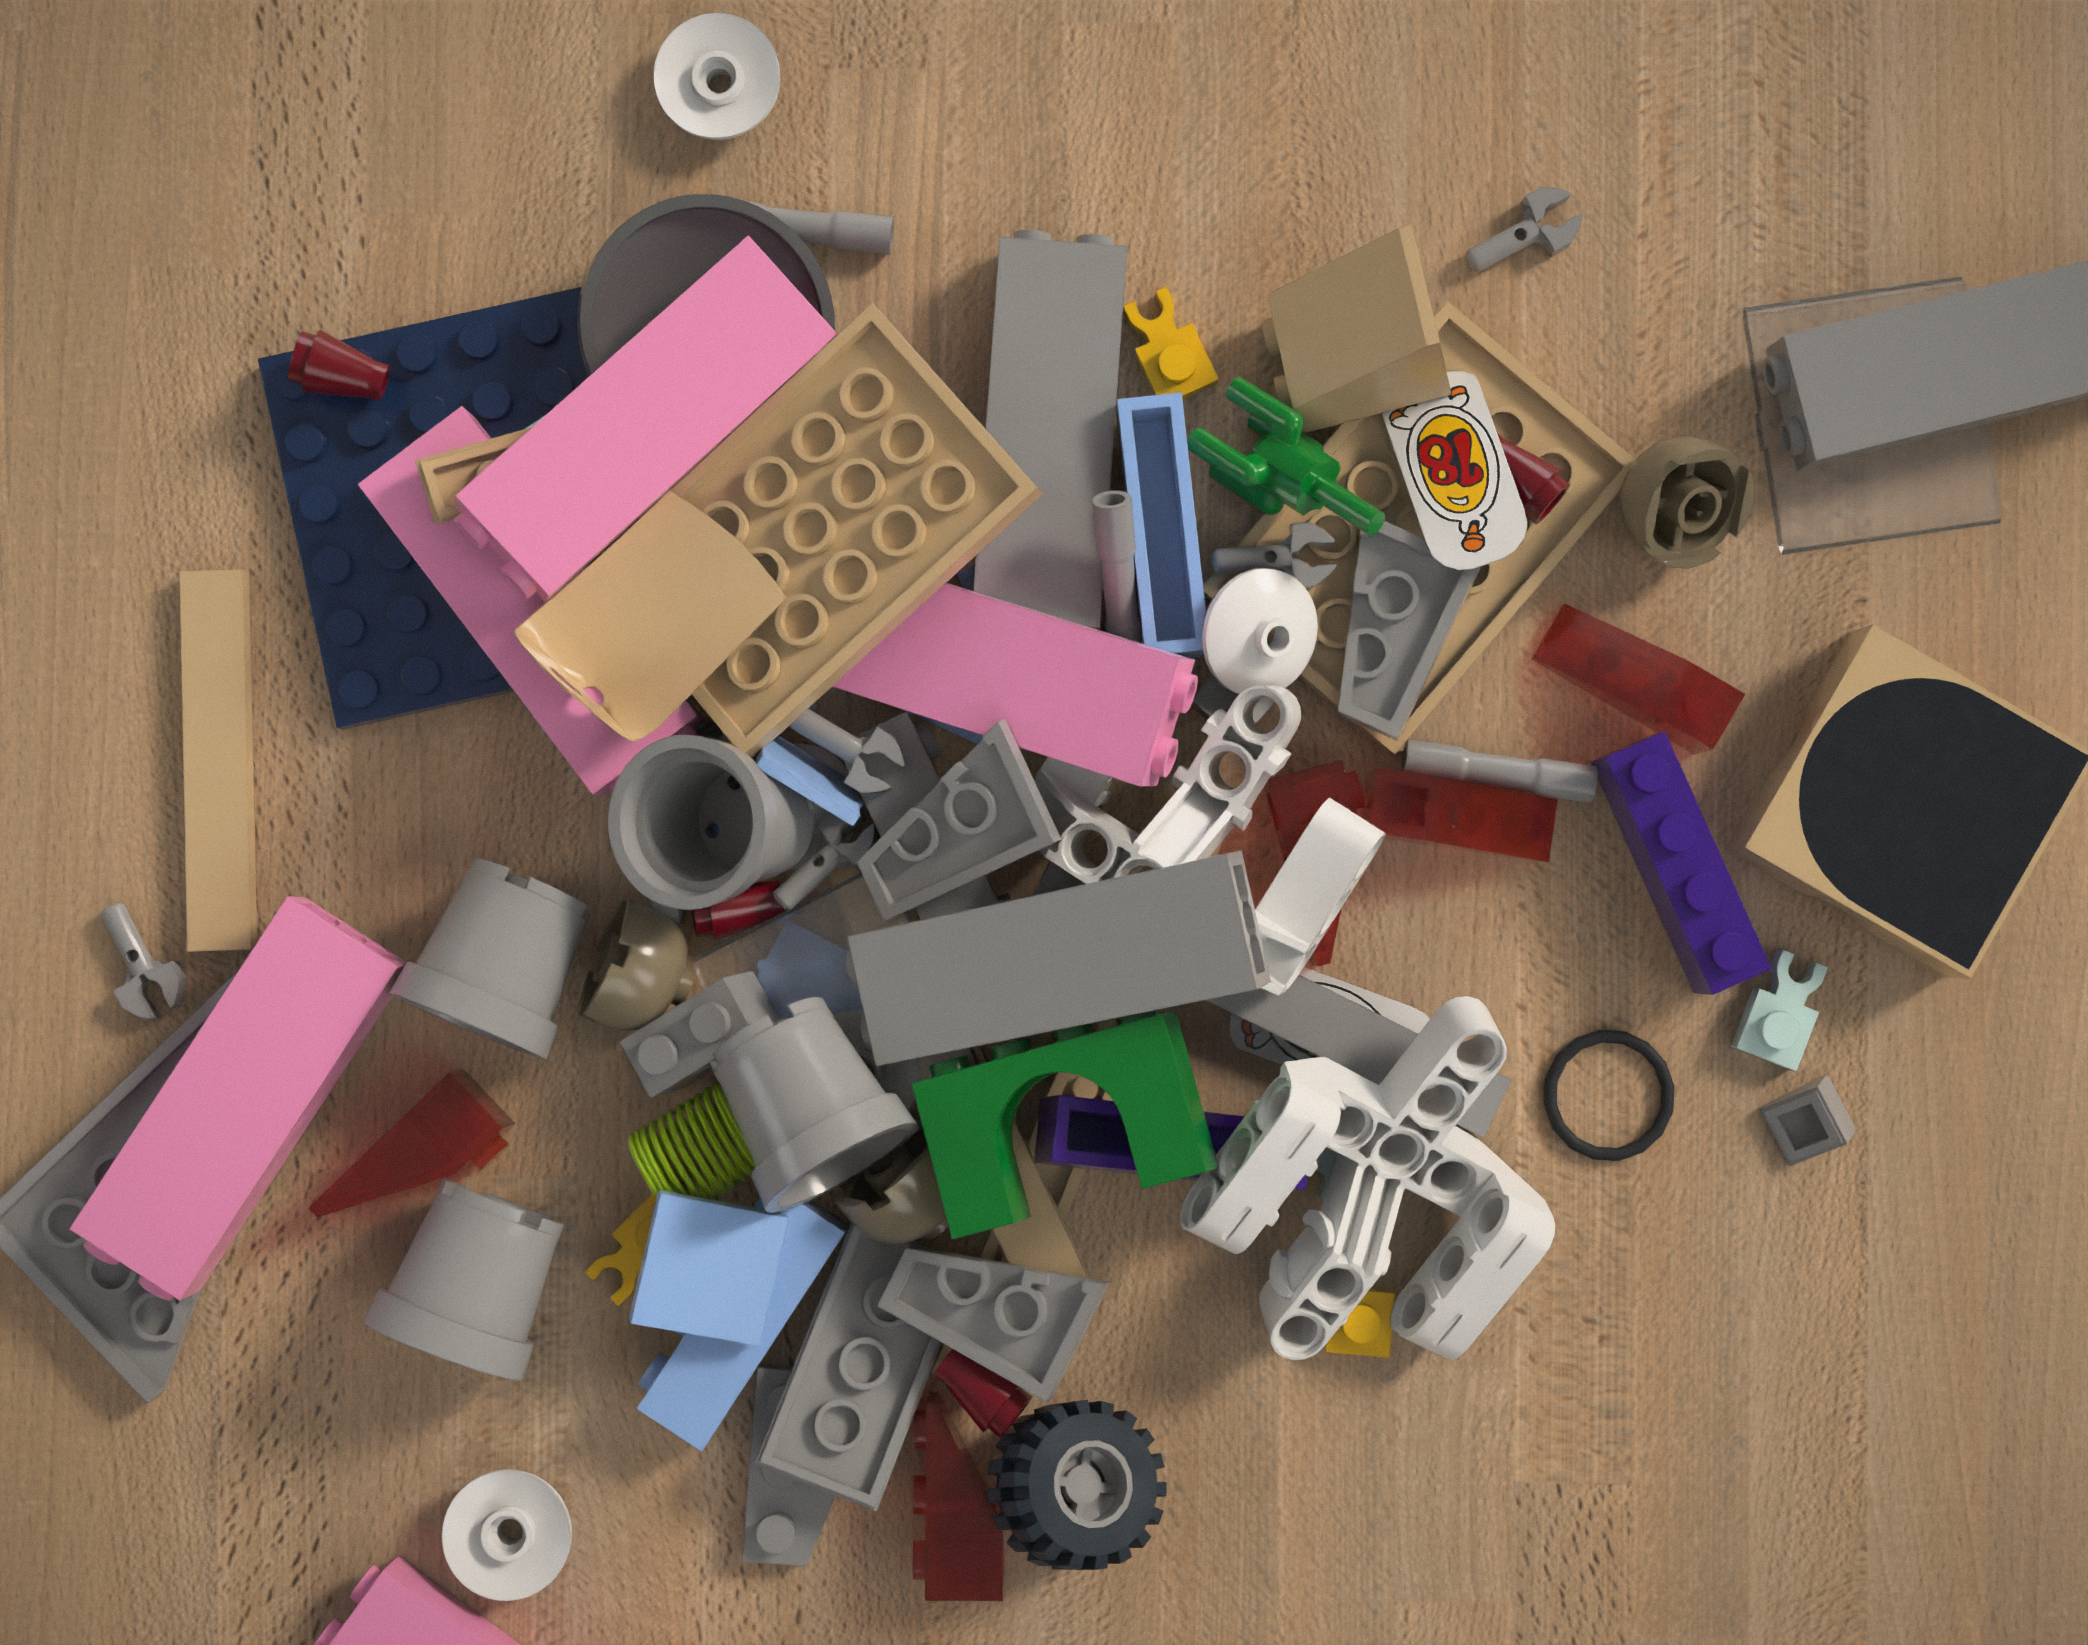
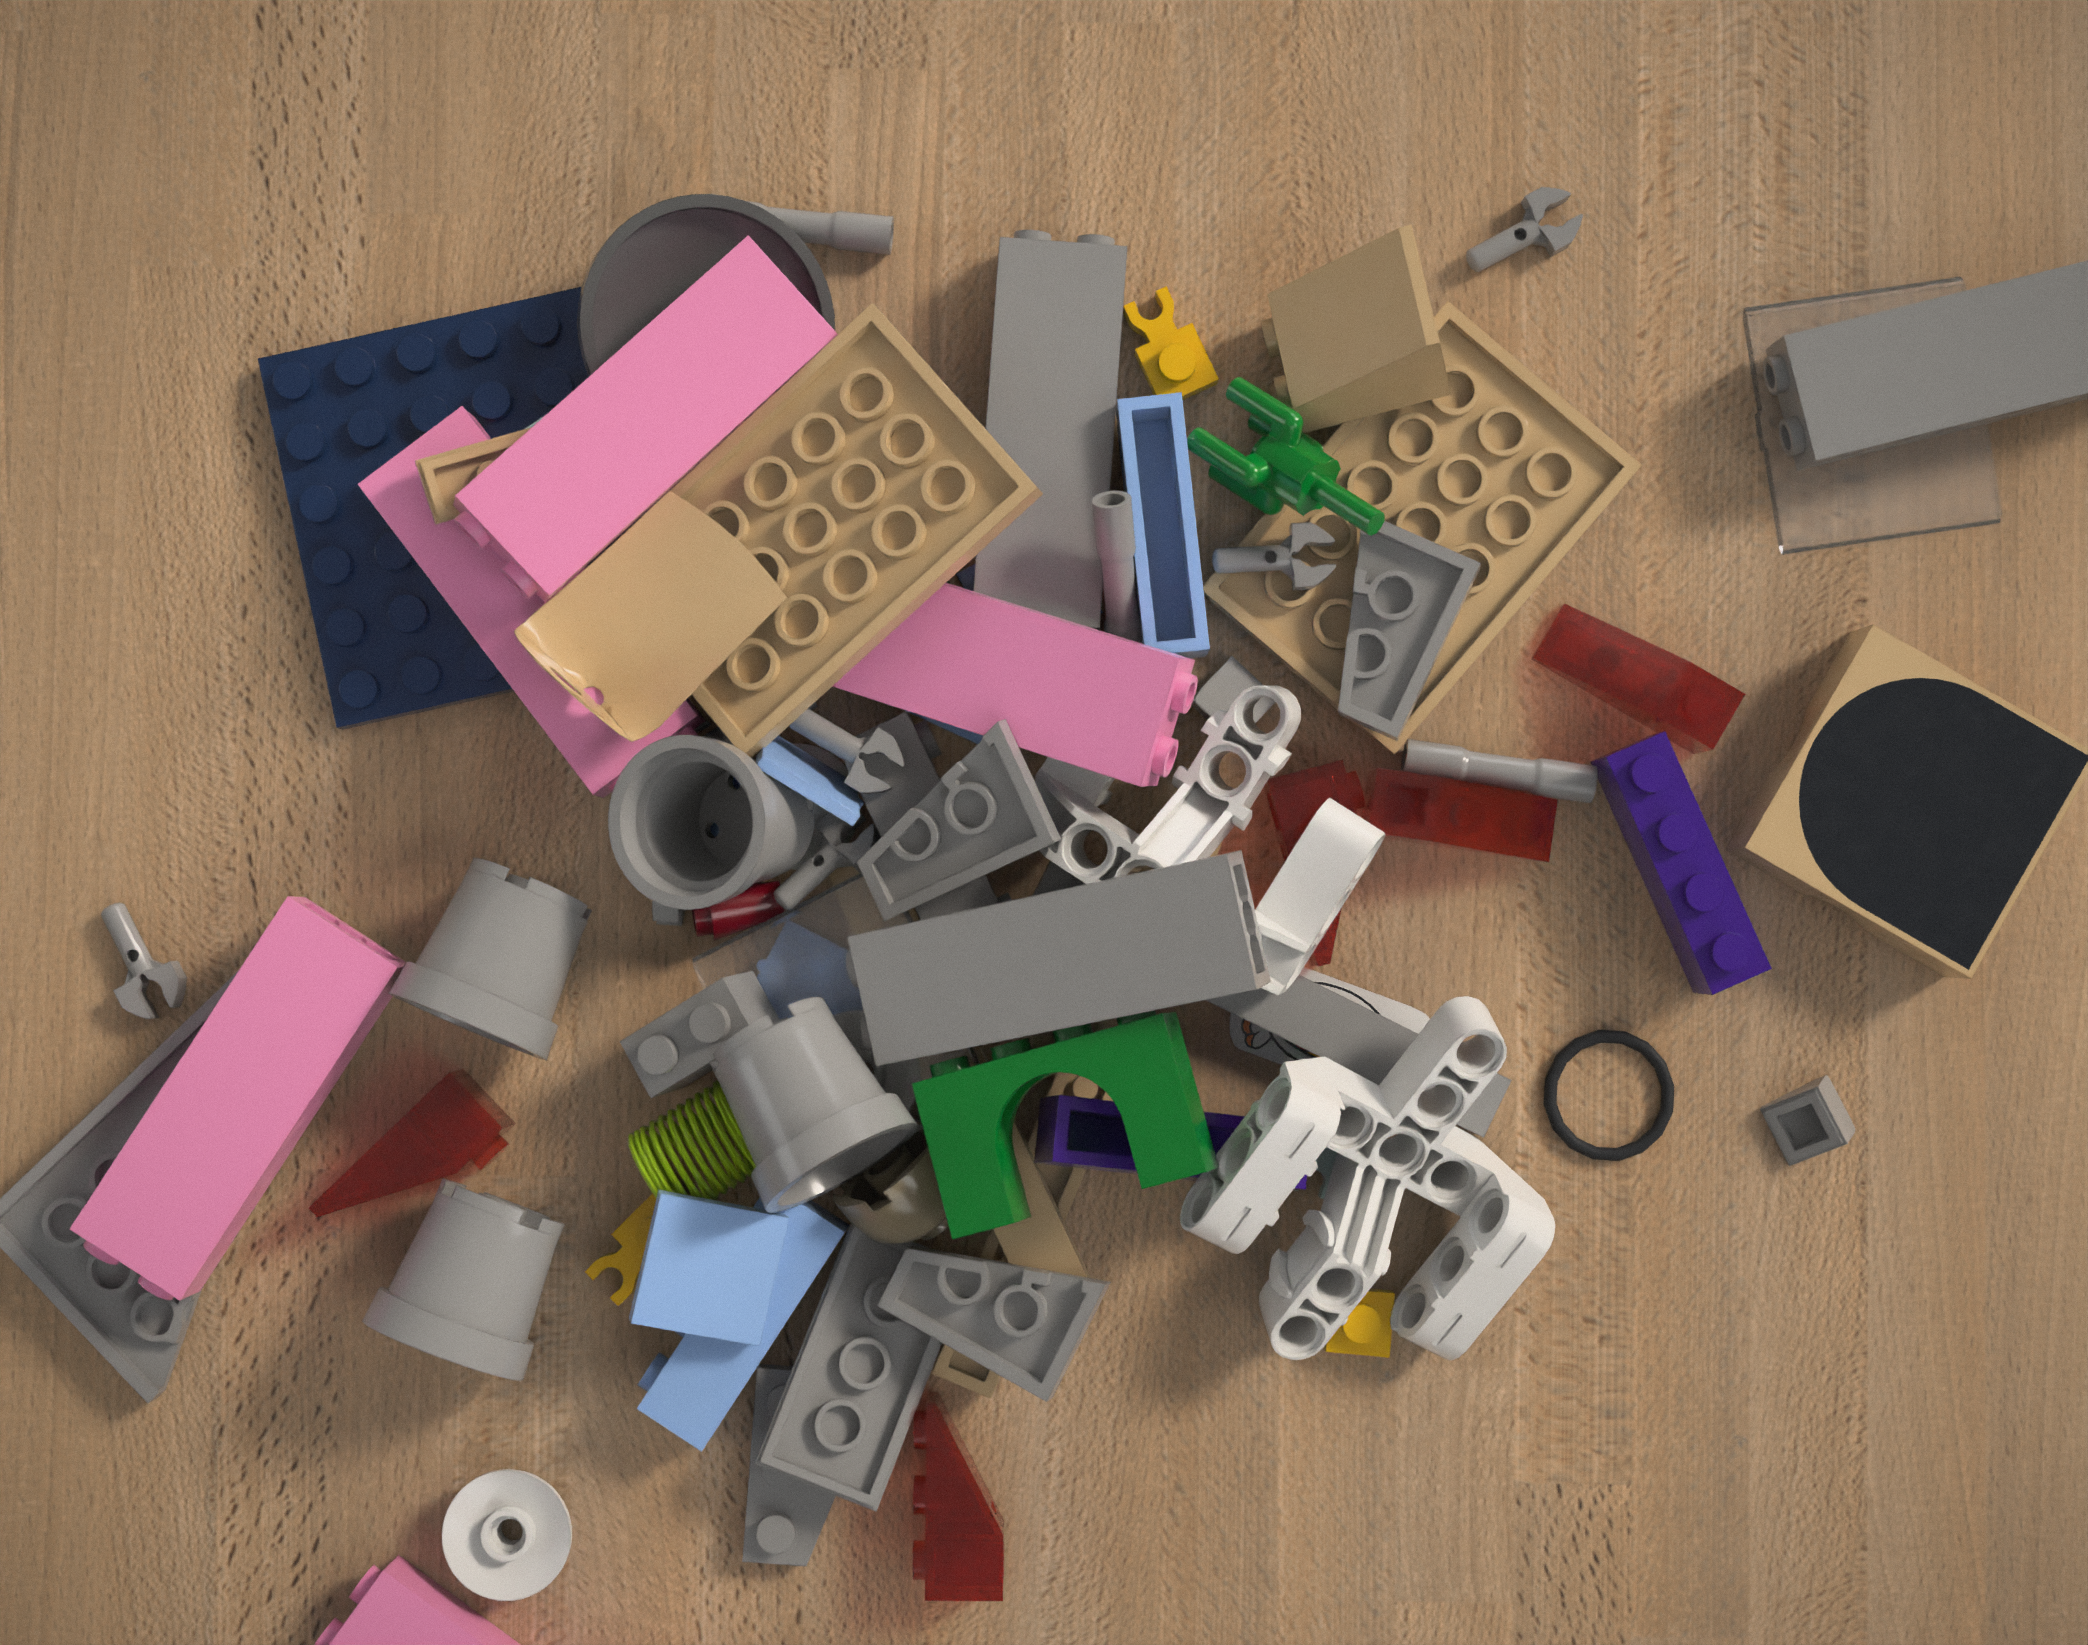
(218, 760): tan tile -> none
(335, 368): dark red cone -> none
(637, 969): dark tan cylinder -> none
(714, 47): white dish -> none
(983, 1394): dark red cone -> none
(1103, 1481): black wheel -> none
(1239, 627): white dish -> none
(1458, 476): sticker -> none
(1536, 481): dark red cone -> none
(1685, 499): dark tan cylinder -> none
(1776, 1021): light aqua plate -> none

